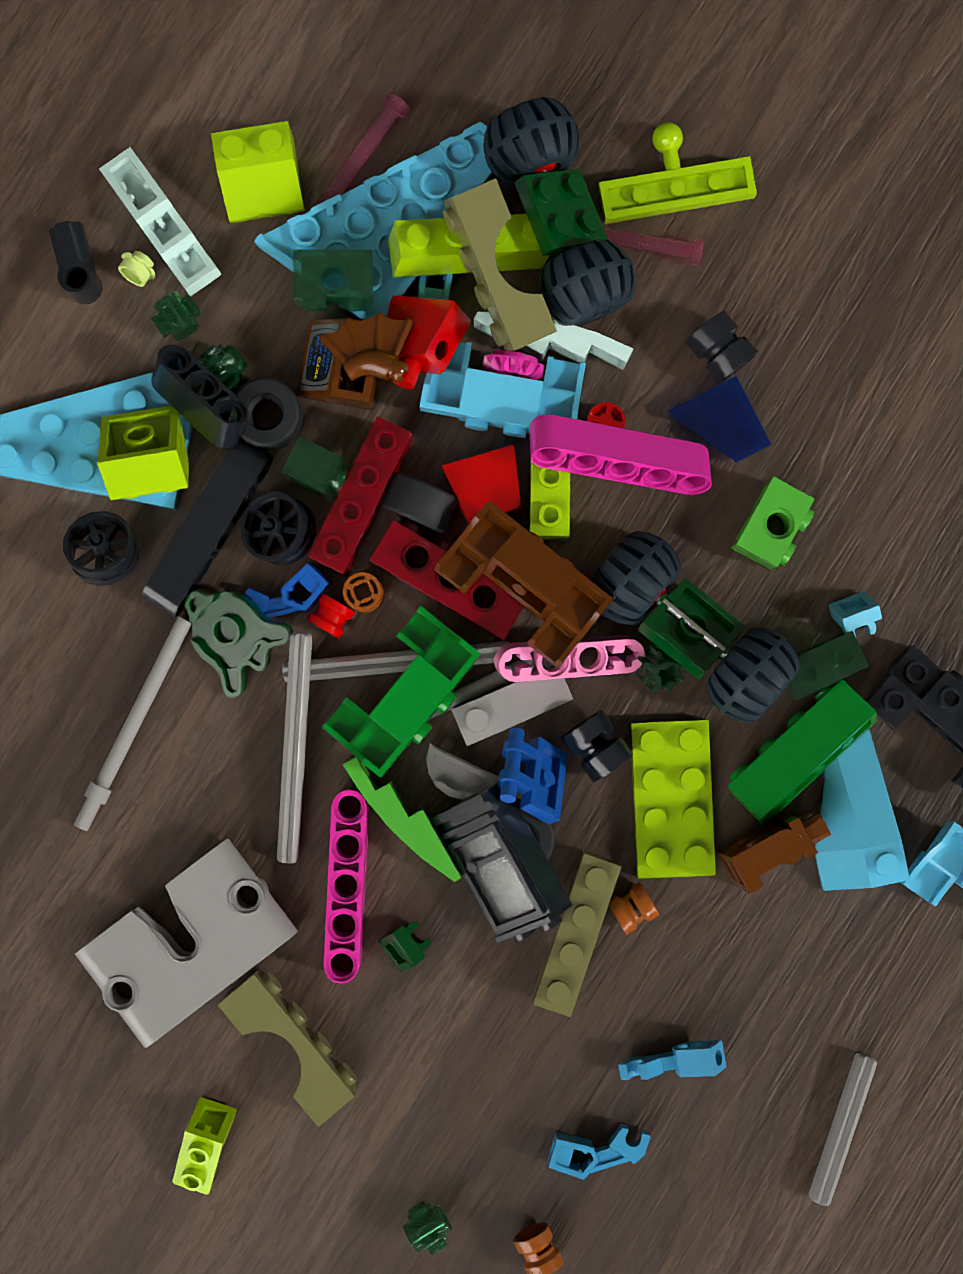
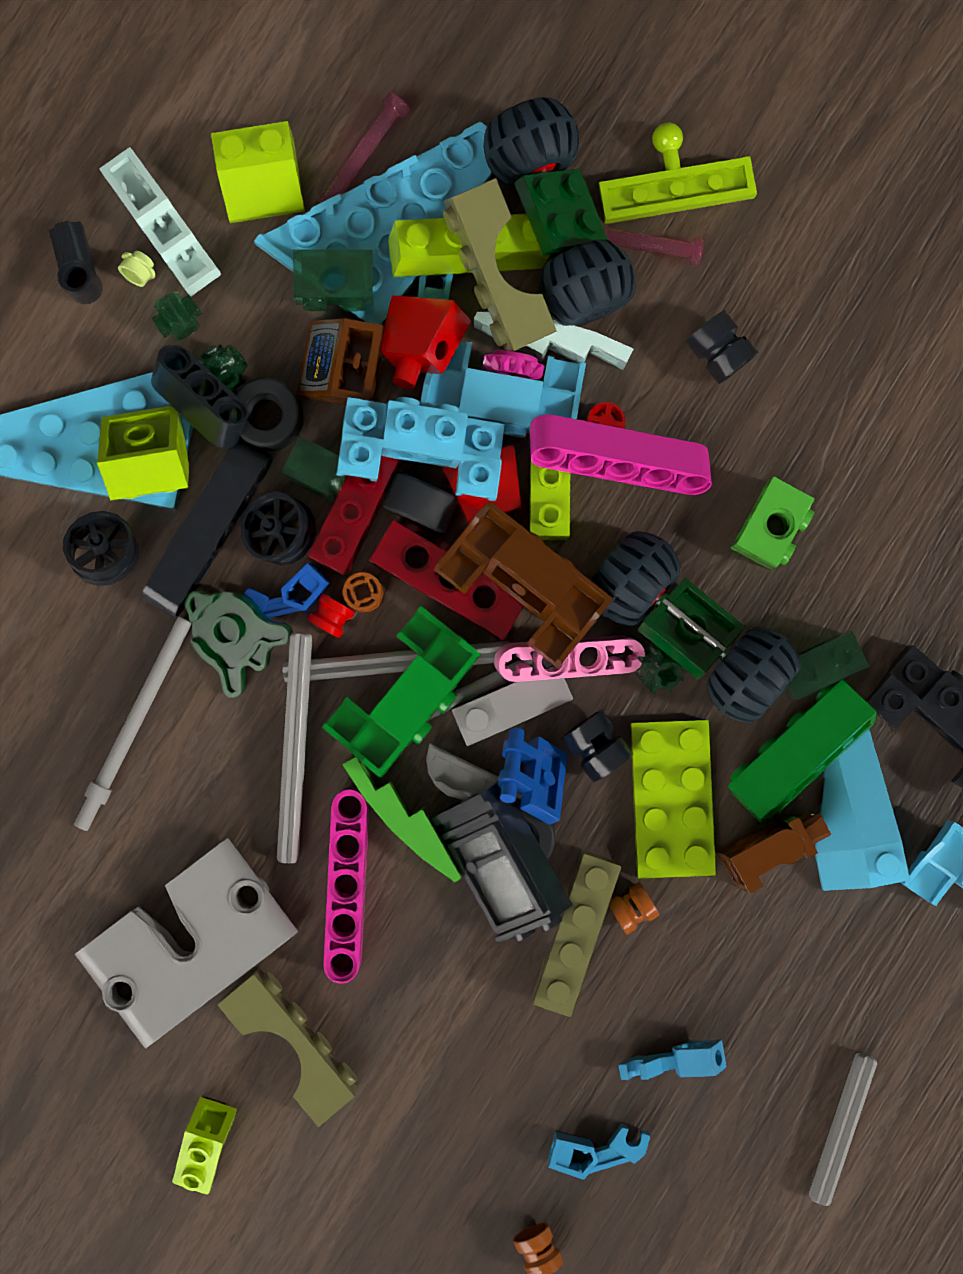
(370, 347): reddish brown arm -> none
(402, 948): dark green tile -> none
(424, 436): none -> medium azure bracket
(427, 1228): clear green gear -> none
(724, 420): clear blue wing -> none
(856, 612): medium azure tile -> none

